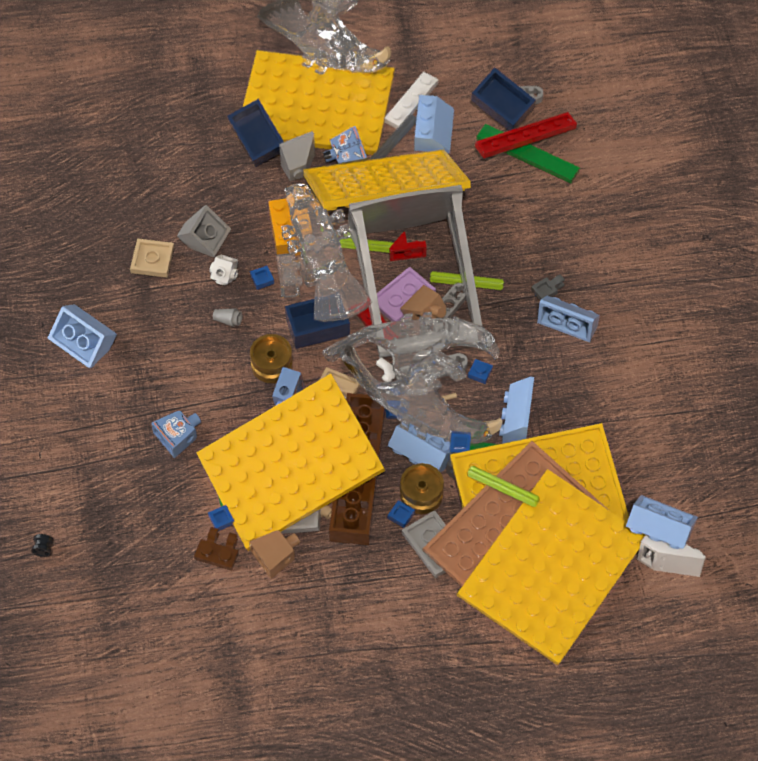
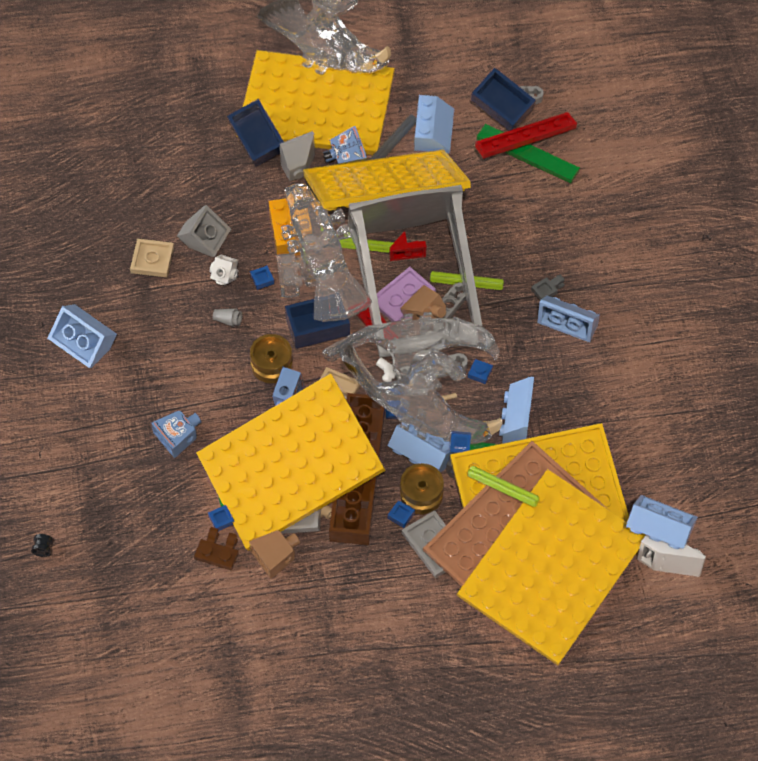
(409, 102): white plate -> none

